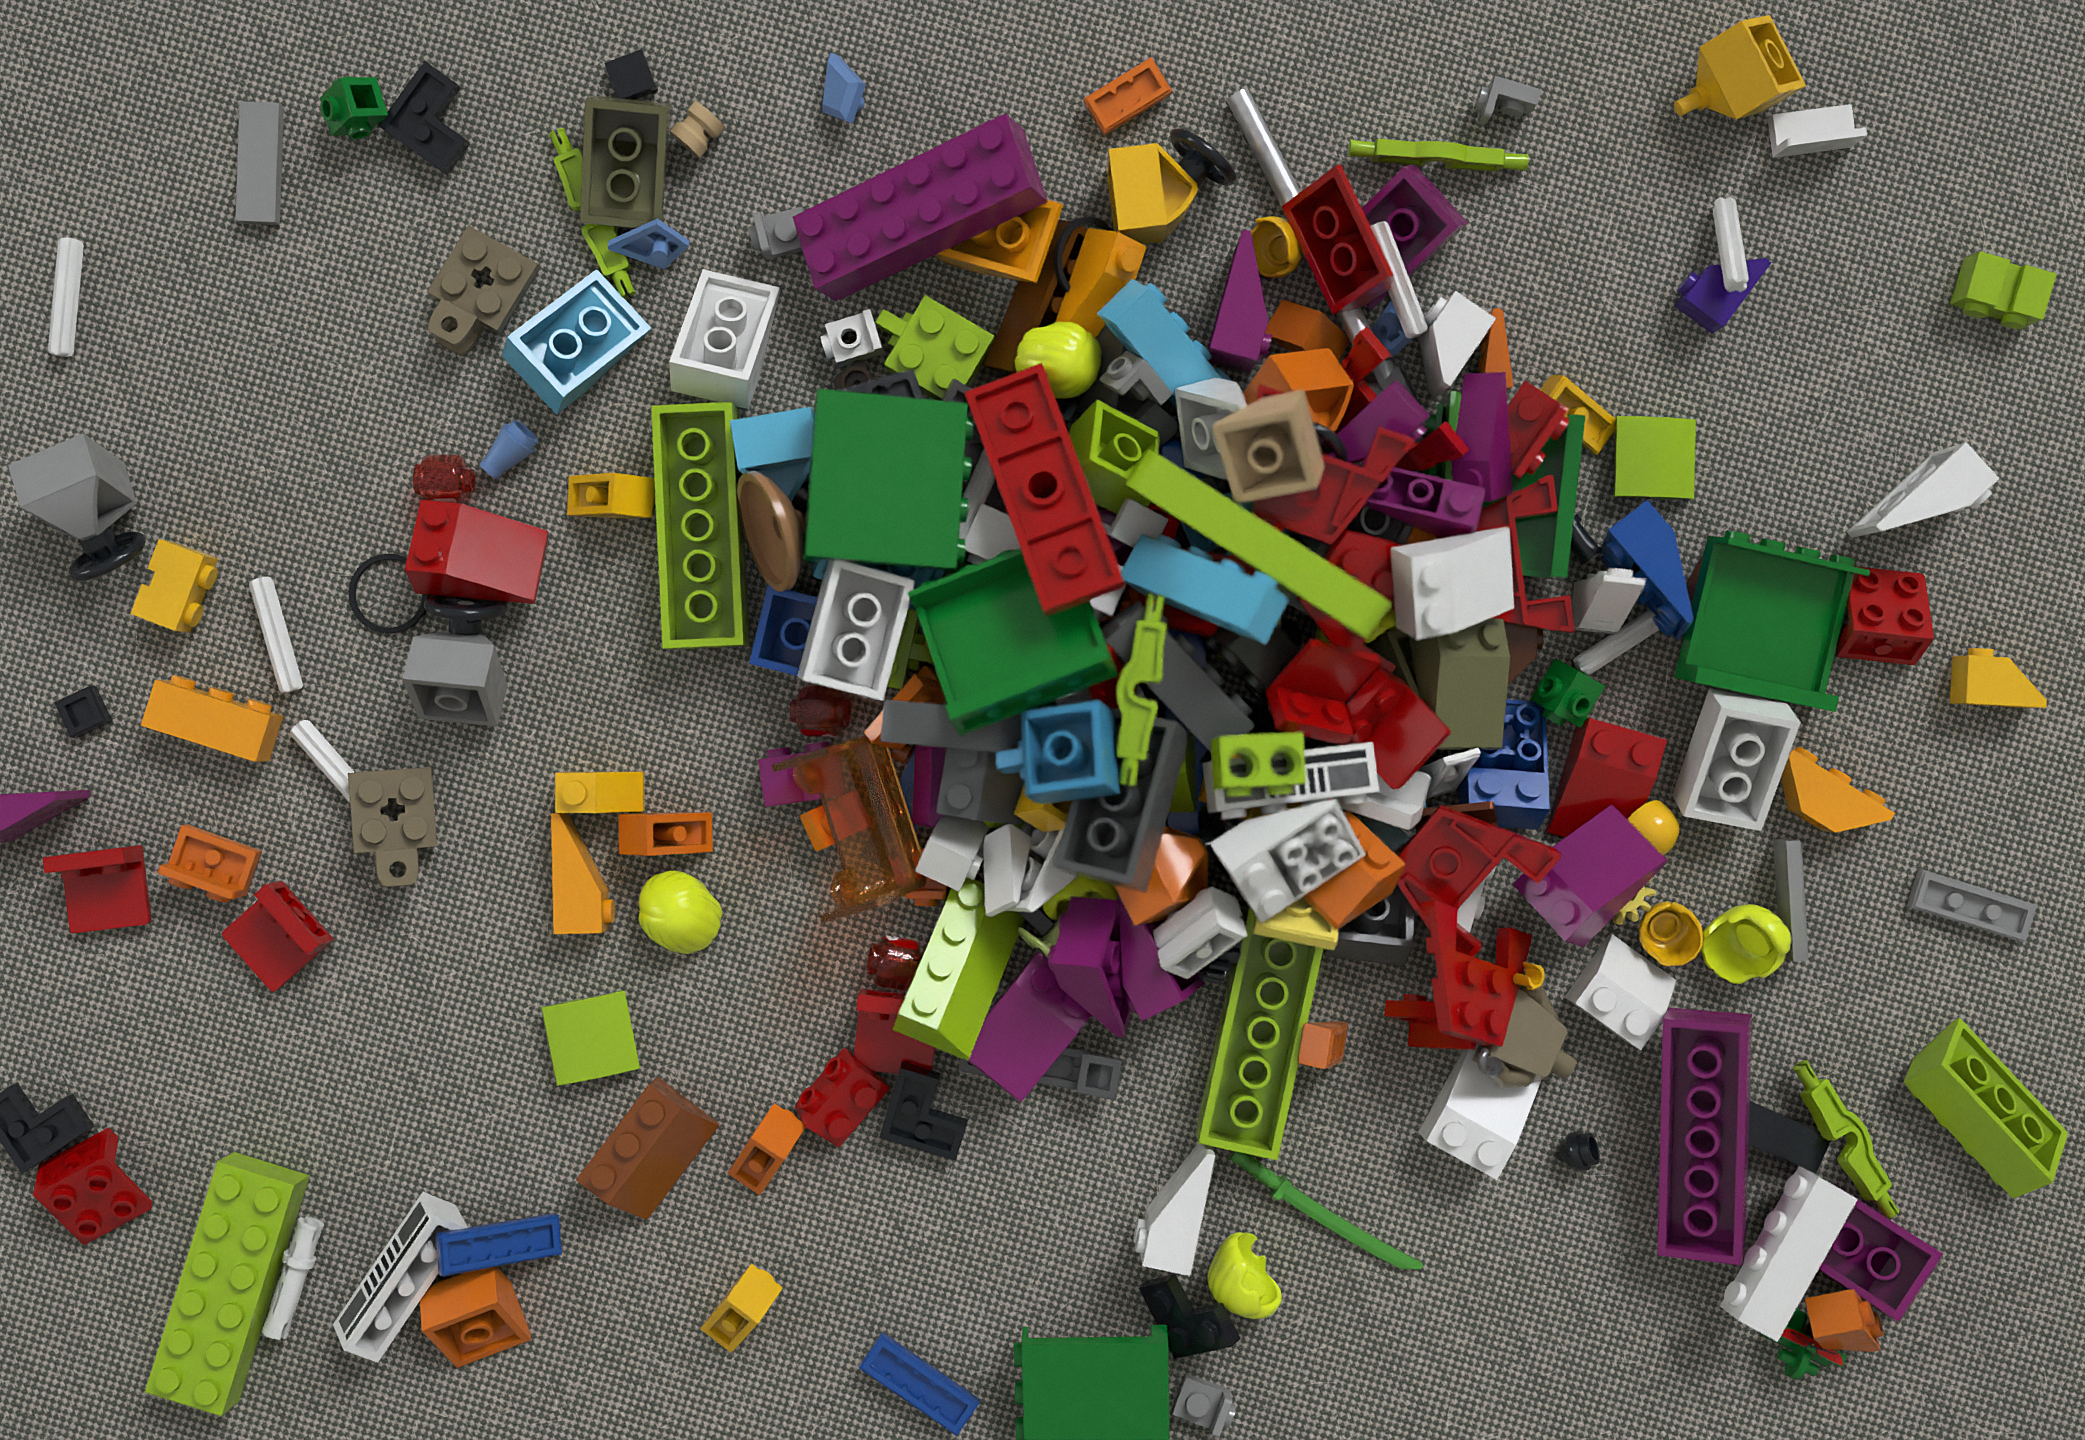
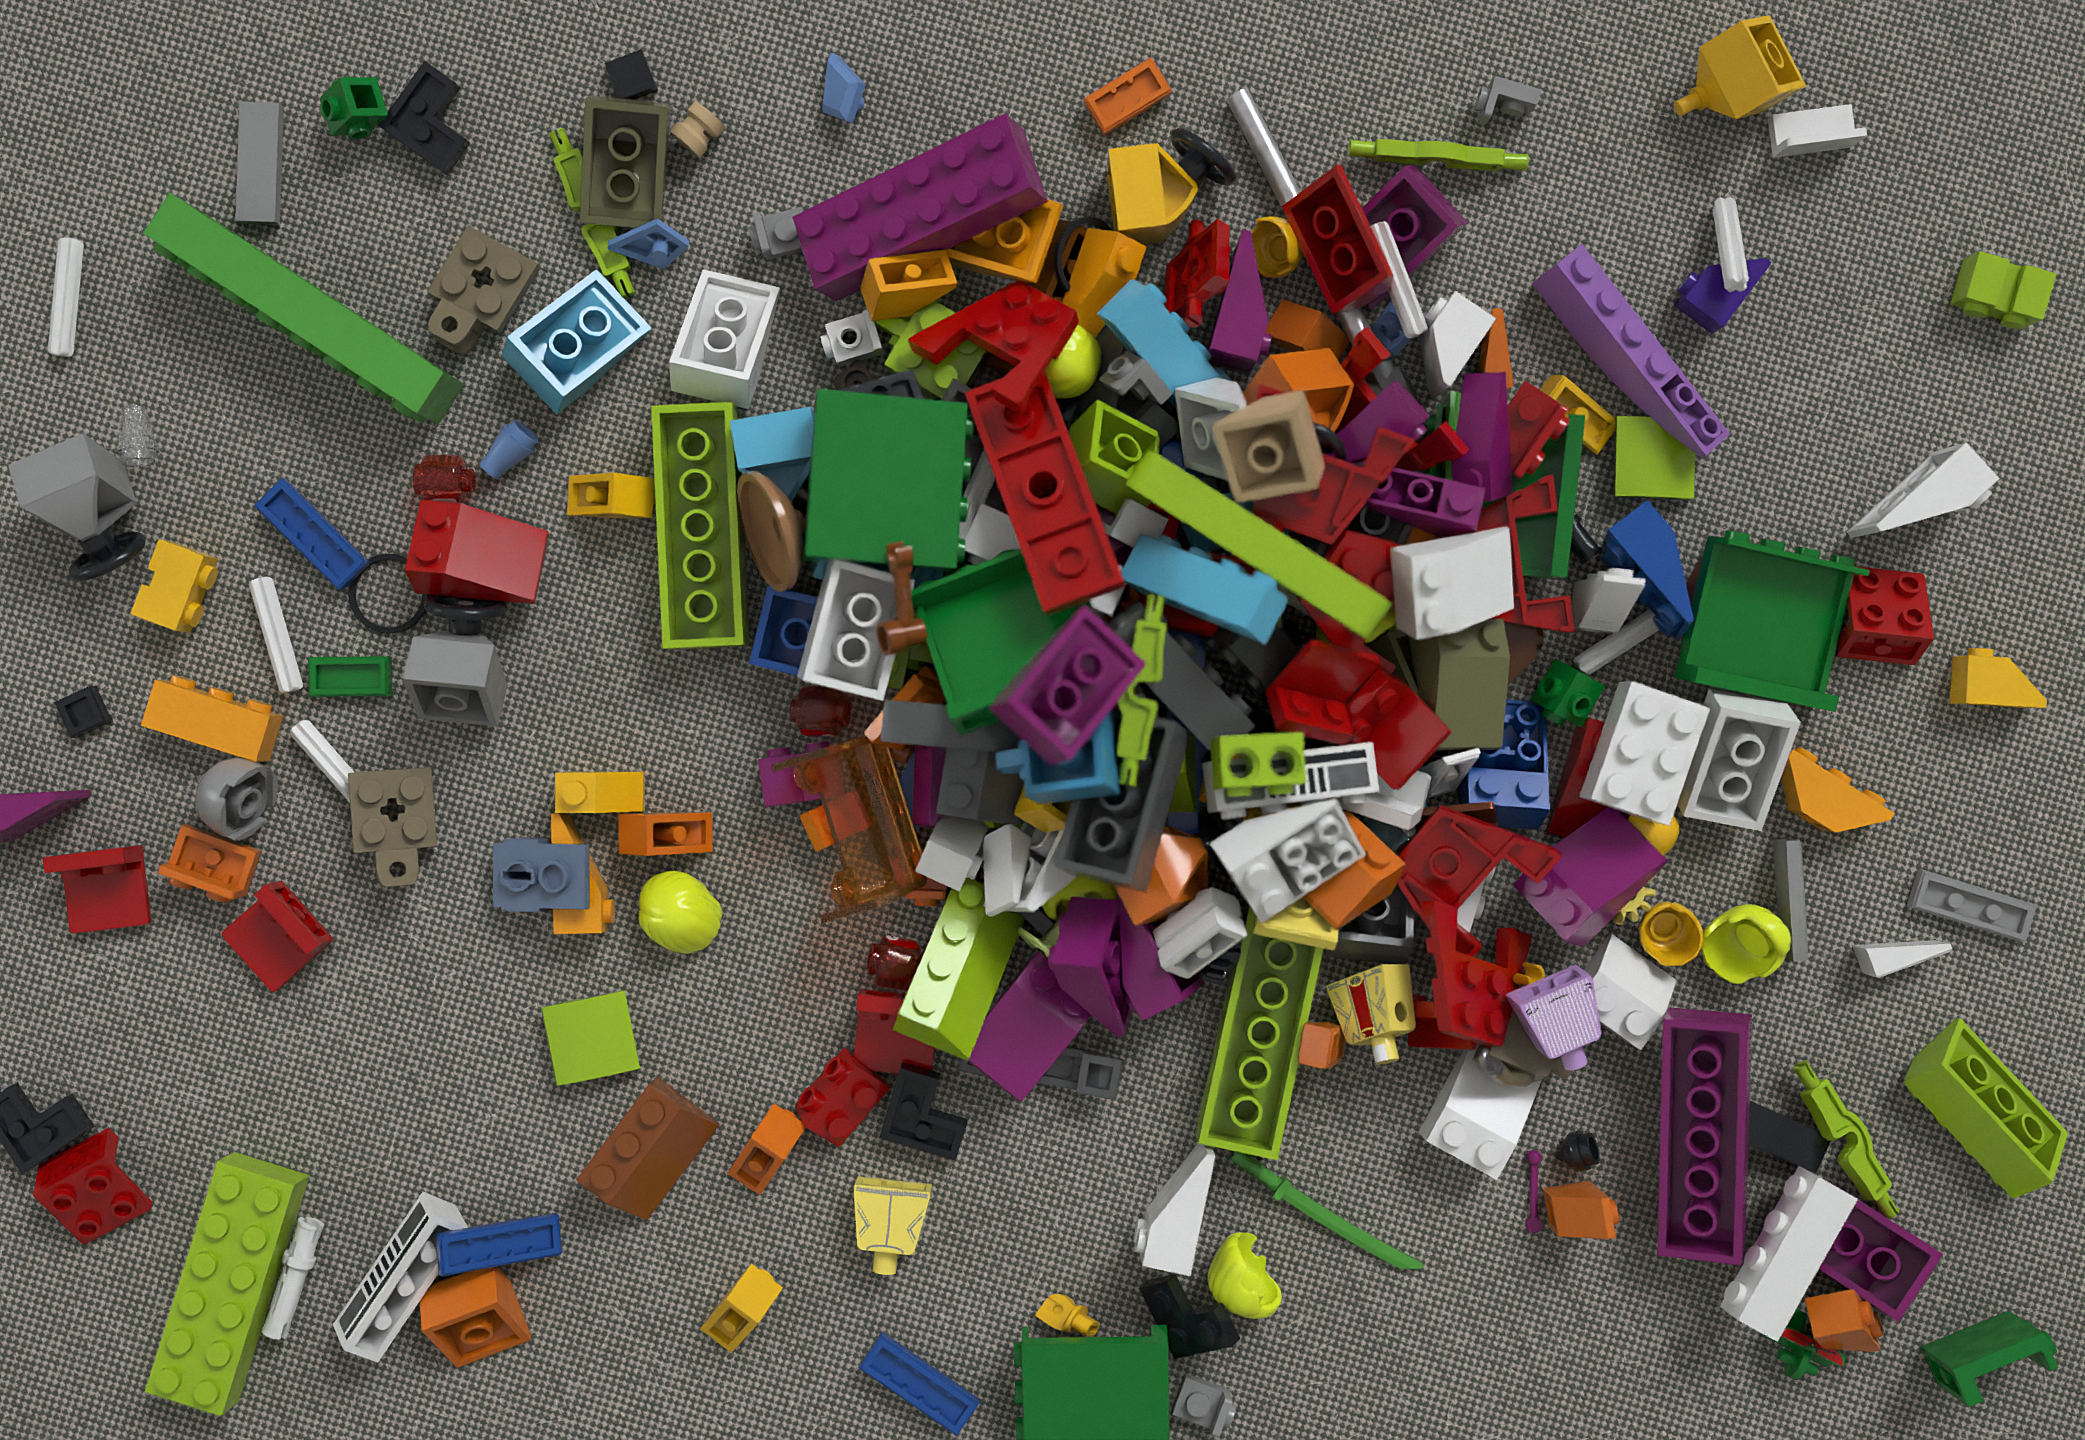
(136, 438): none -> clear cone
(235, 796): none -> light grey cylinder
(301, 311): none -> bright green brick
(311, 534): none -> blue plate
(350, 676): none -> green tile
(540, 875): none -> sand blue piece
(889, 1218): none -> light yellow torso
(903, 630): none -> dark orange brick
(906, 283): none -> light orange slope
(1013, 325): none -> red wing
(1064, 1315): none -> yellow piece
(1068, 687): none -> magenta slope
(1198, 270): none -> red plate
(1375, 1008): none -> light yellow torso
(1533, 1223): none -> magenta hinge
(1559, 1015): none -> lavender torso
(1580, 1211): none -> orange slope
(1627, 350): none -> medium lavender slope
(1644, 752): none -> white brick
(1887, 958): none -> white slope
(1984, 1348): none -> green panel

